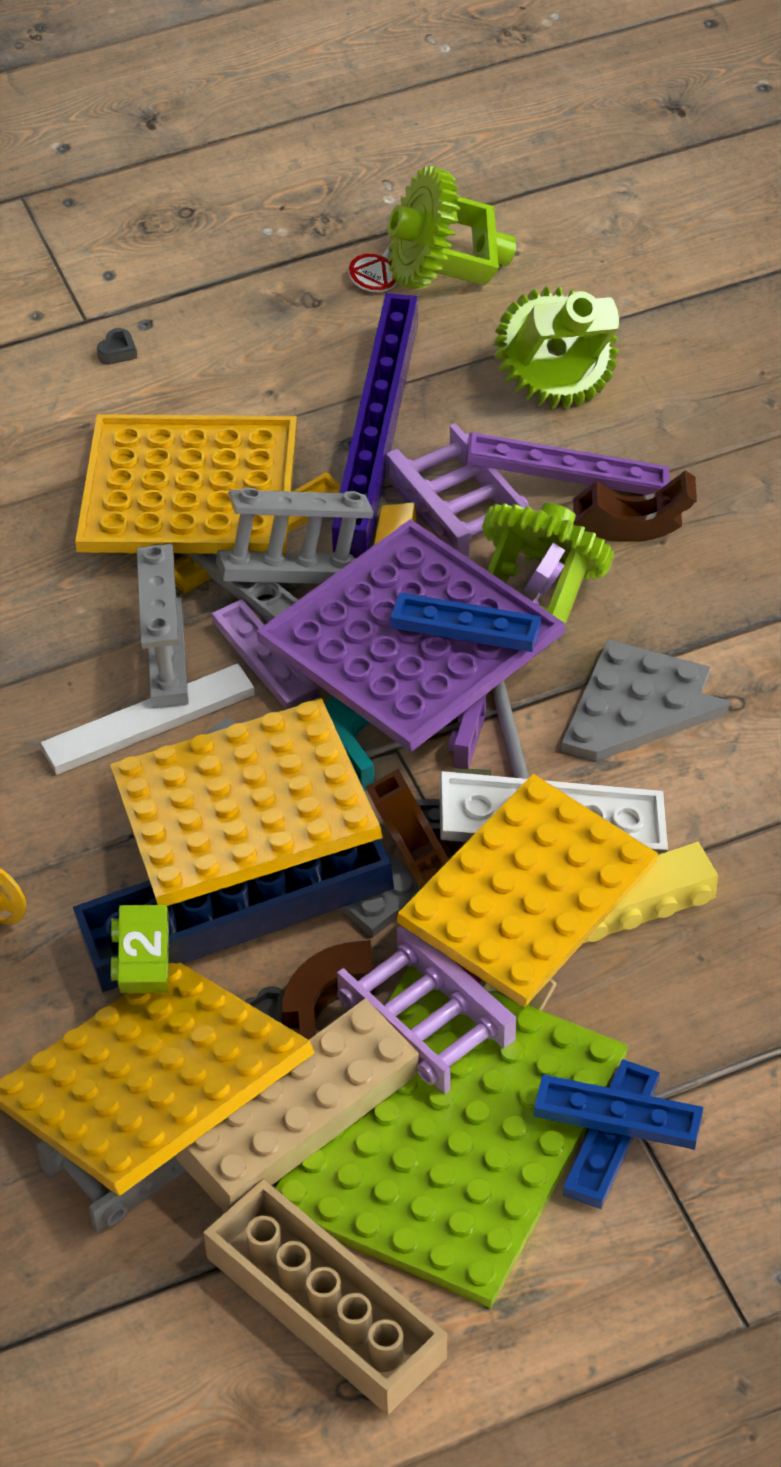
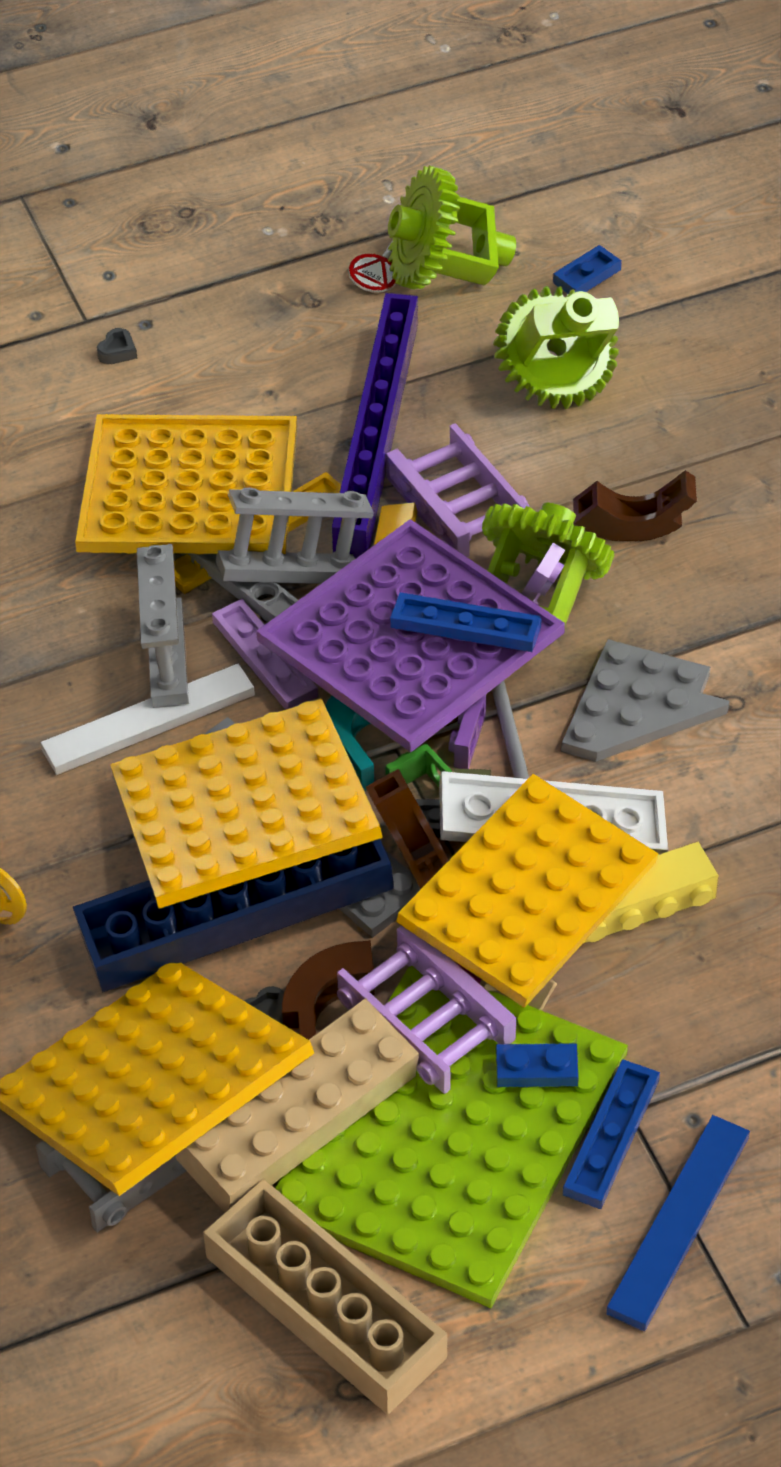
(142, 948): lime brick -> none
(418, 763): none -> bright green bracket
(537, 1065): none -> blue plate
(565, 464): medium lavender tile -> none
(587, 270): none -> blue plate
(618, 1111): blue plate -> none
(677, 1223): none -> blue tile

